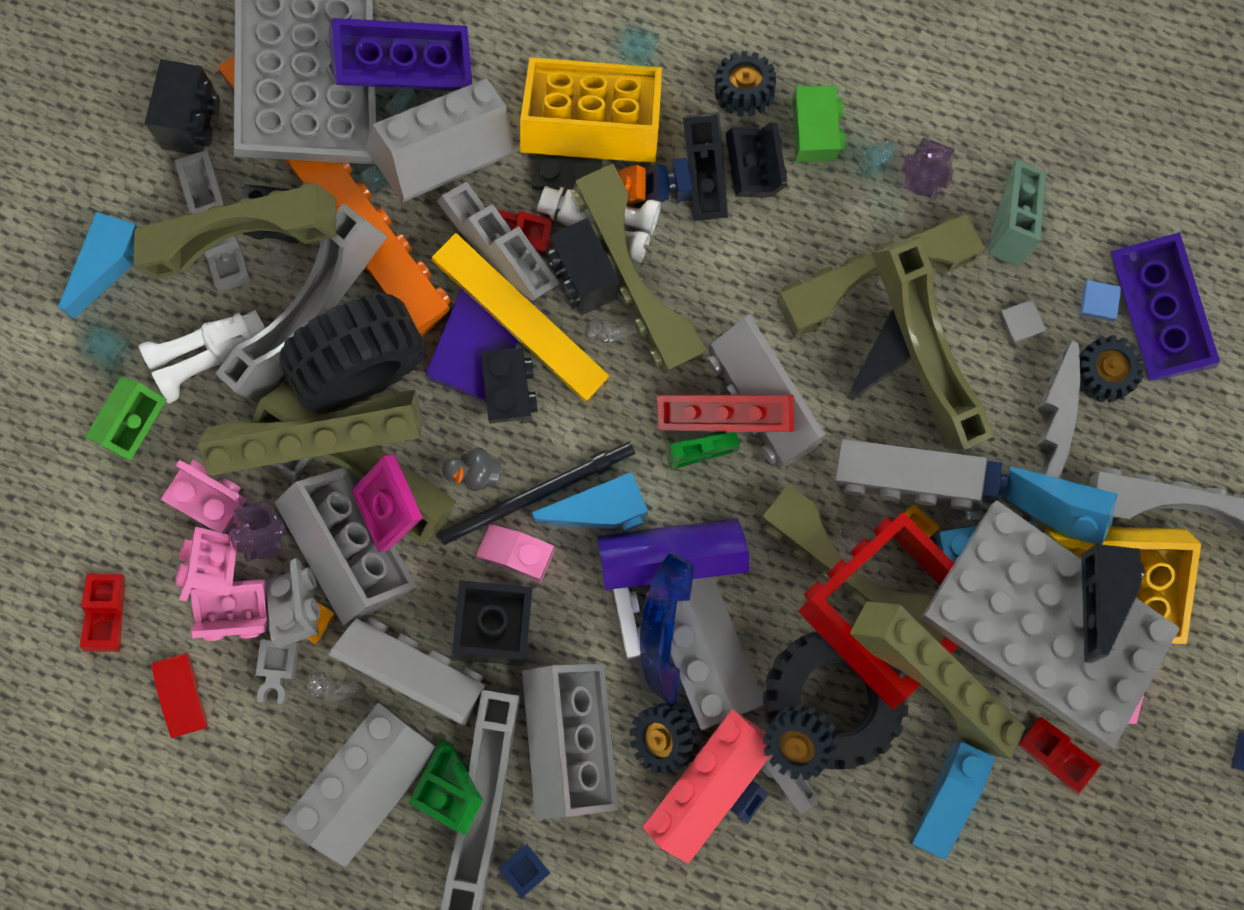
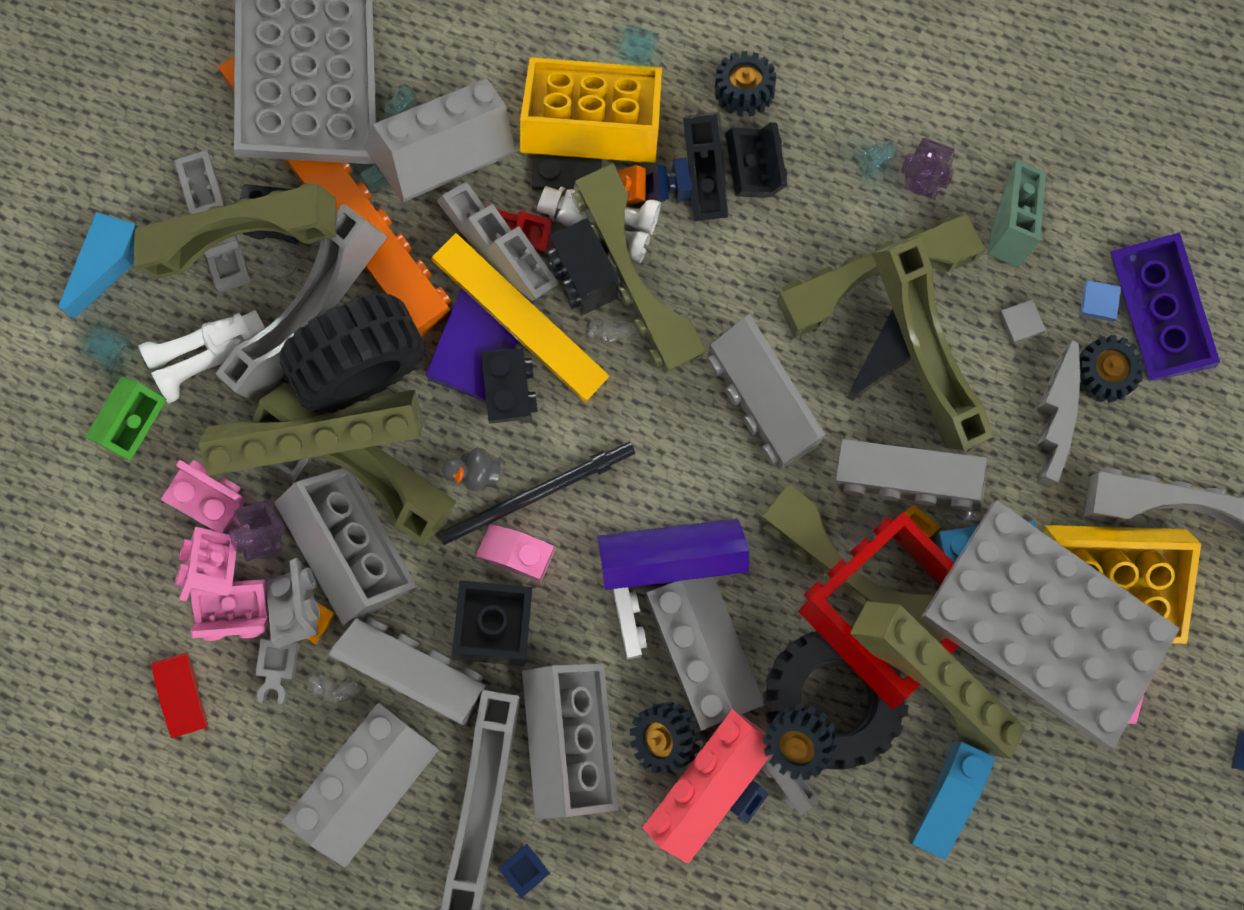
(103, 612): red slope -> none
(182, 107): black brick -> none
(386, 503): dark pink tile -> none
(399, 54): dark purple slope -> none
(447, 790): green wing -> none
(601, 507): dark azure slope -> none
(668, 587): clear blue slope -> none
(702, 449): green wing -> none
(726, 412): red plate -> none
(817, 123): bright green brick -> none
(994, 482): dark blue plate -> none
(1053, 748): red slope -> none
(1062, 504): dark azure slope -> none
(1108, 591): black slope -> none

